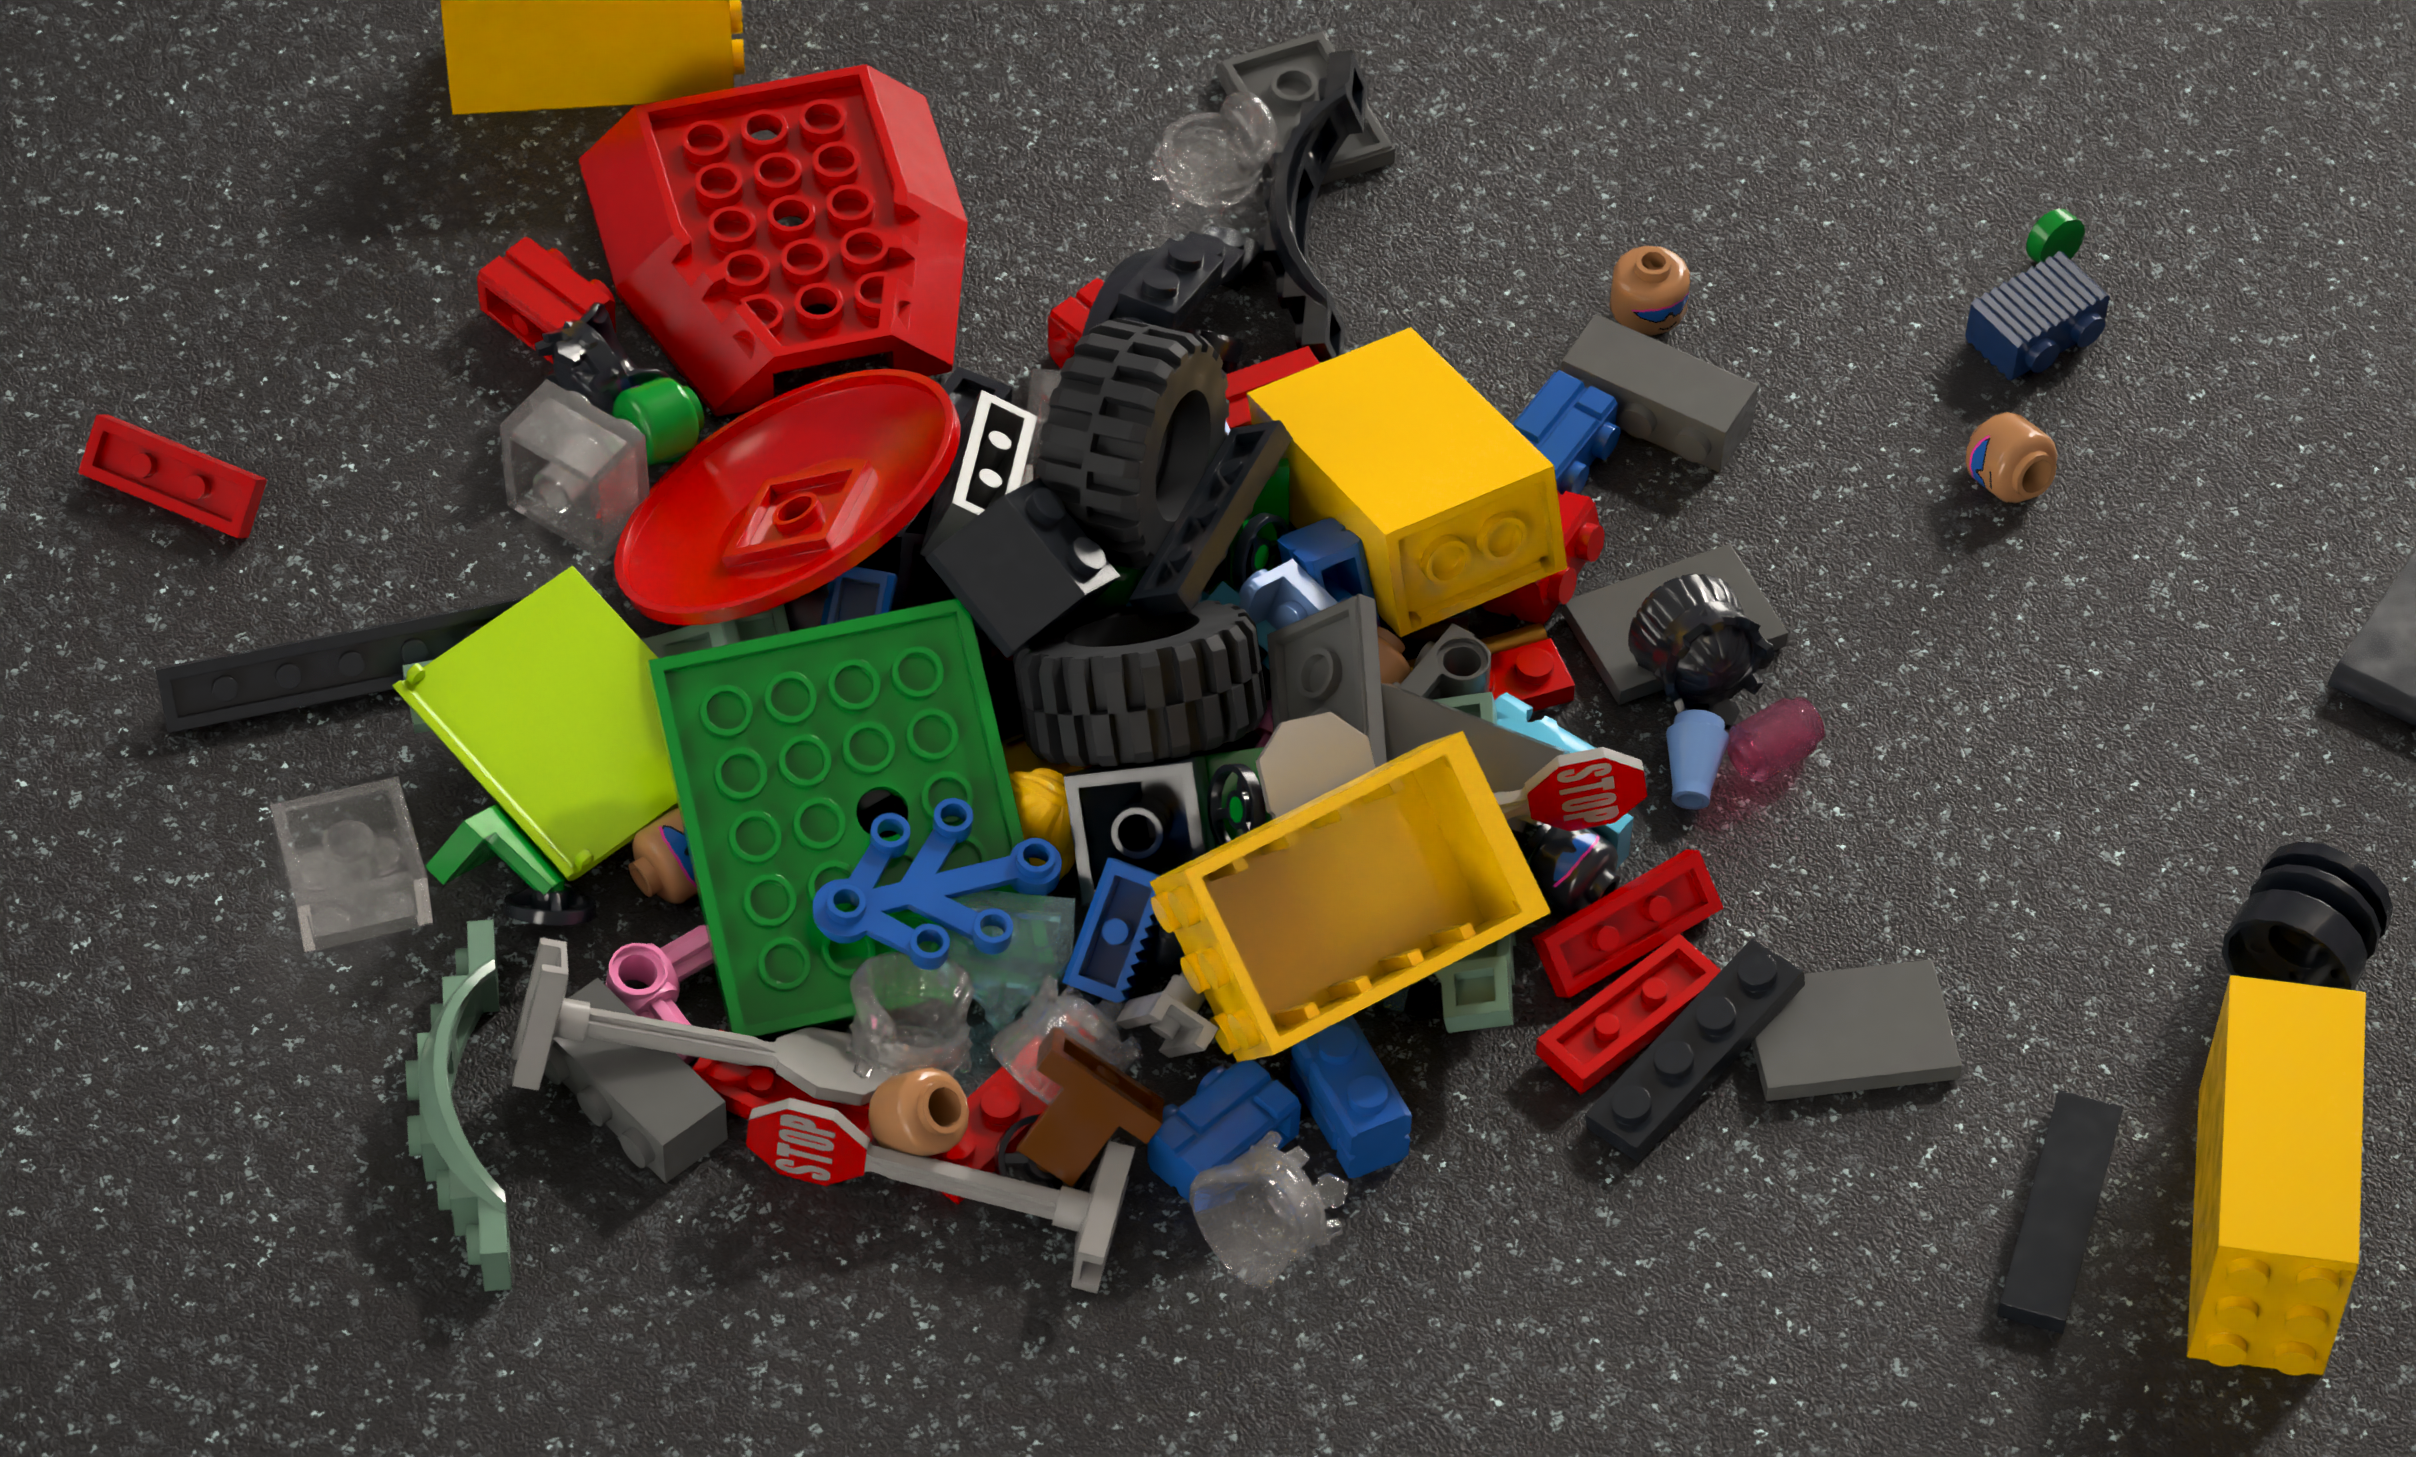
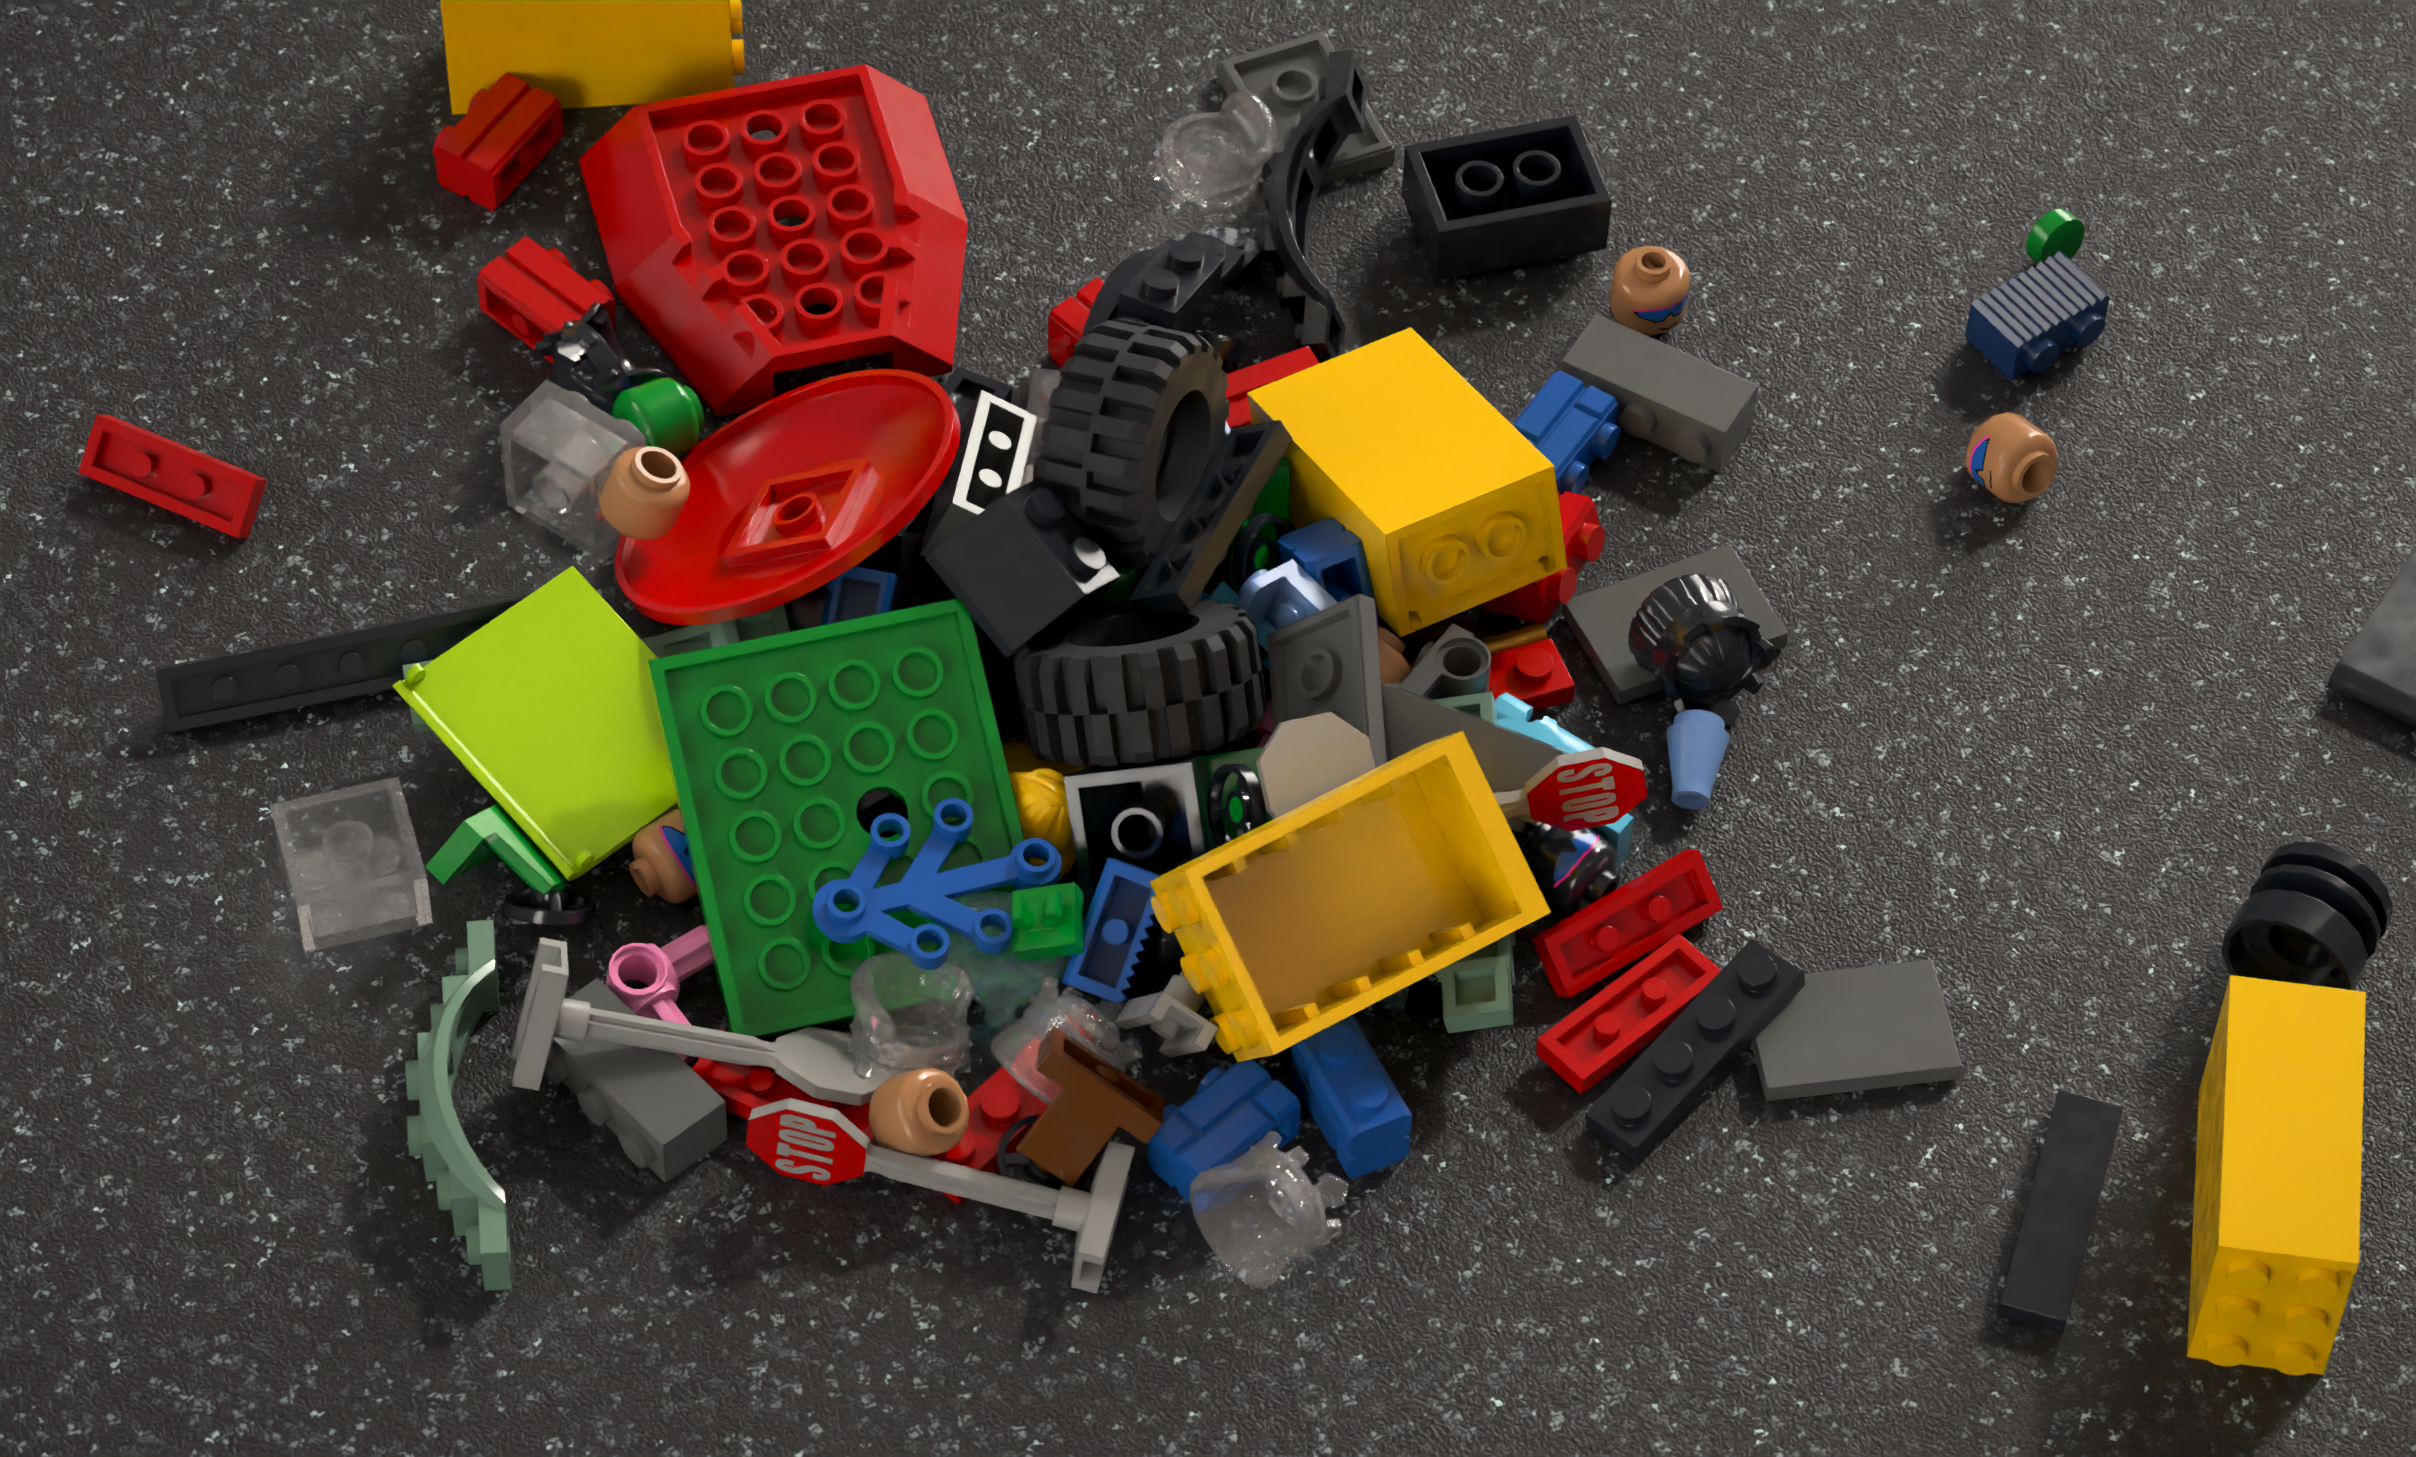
(498, 141): none -> red brick
(644, 493): none -> medium nougat head
(1047, 922): none -> green tile
(1506, 197): none -> black brick
(1775, 738): clear pink brick -> none

